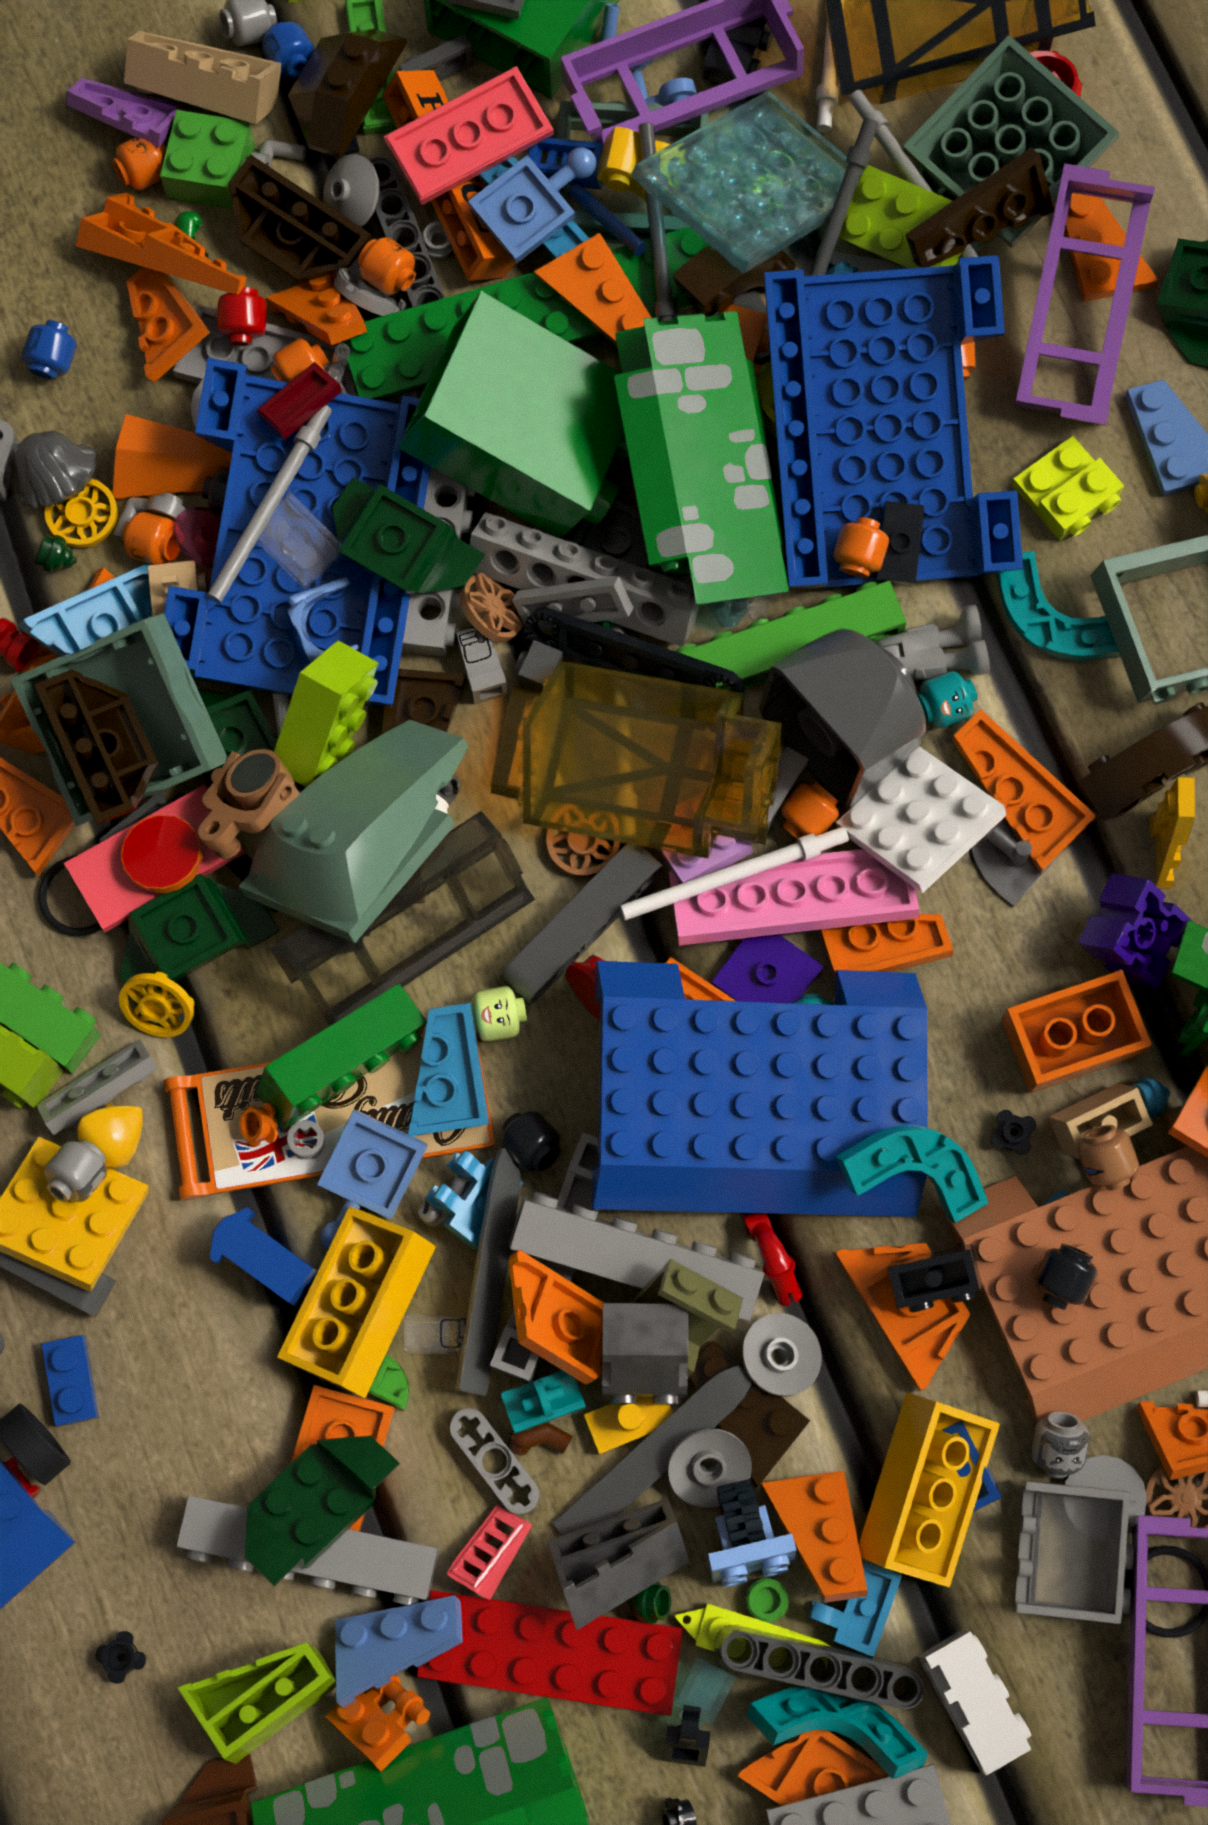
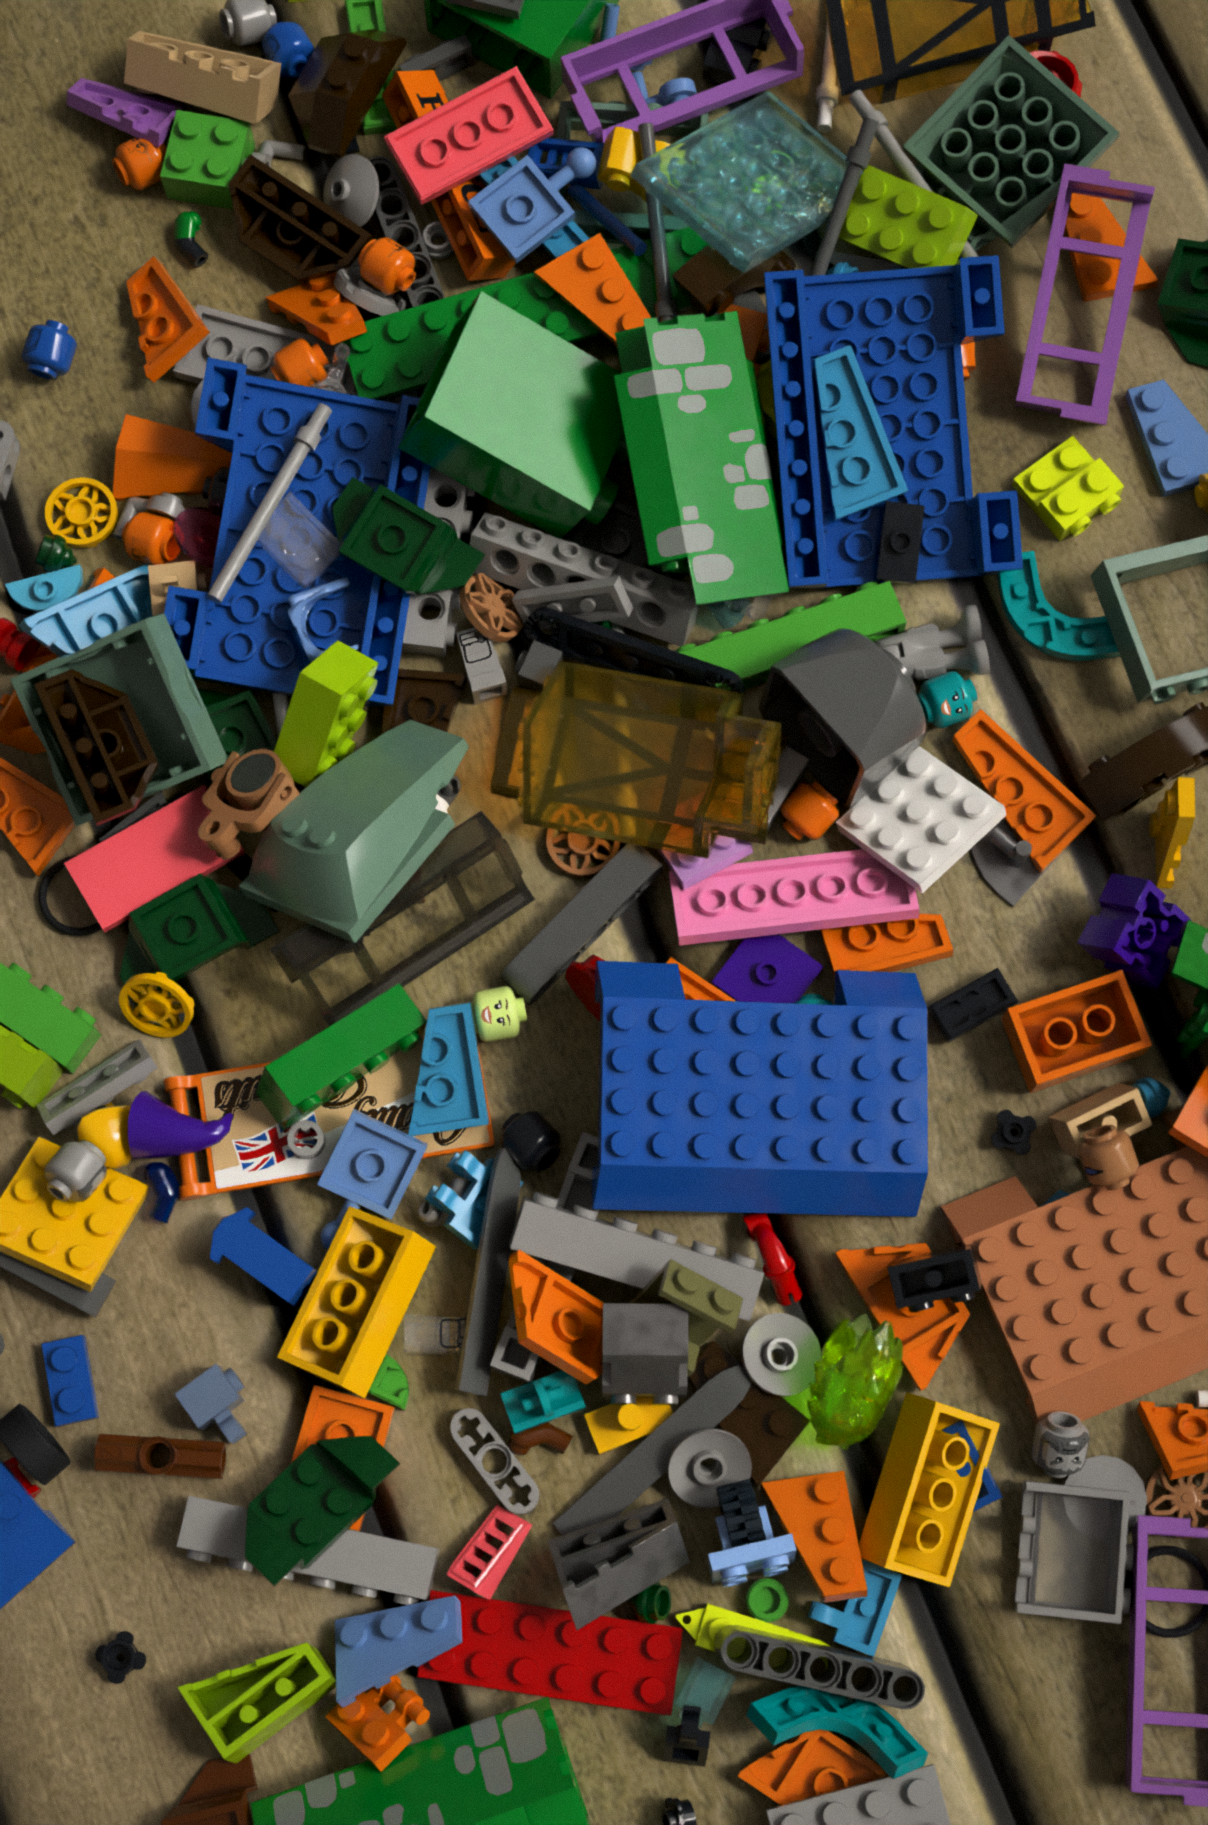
(46, 589): none -> medium azure plate
(52, 468): dark grey hair -> none
(134, 1454): none -> reddish brown piece
(141, 239): orange wedge -> none
(162, 854): red tile -> none
(163, 1132): none -> dark purple hat
(165, 1188): none -> clear blue arm
(212, 1399): none -> sand blue brick
(242, 316): red head -> none
(259, 1124): orange plate -> none
(299, 400): dark red tile -> none
(806, 848): white bar -> none
(854, 1381): none -> clear neon green head
(855, 444): none -> dark azure wing
(860, 547): orange head -> none
(916, 1150): teal plate -> none
(972, 1005): none -> black plate
(975, 1701): white wedge -> none
(990, 206): dark brown wing -> none
(1066, 1276): black head -> none

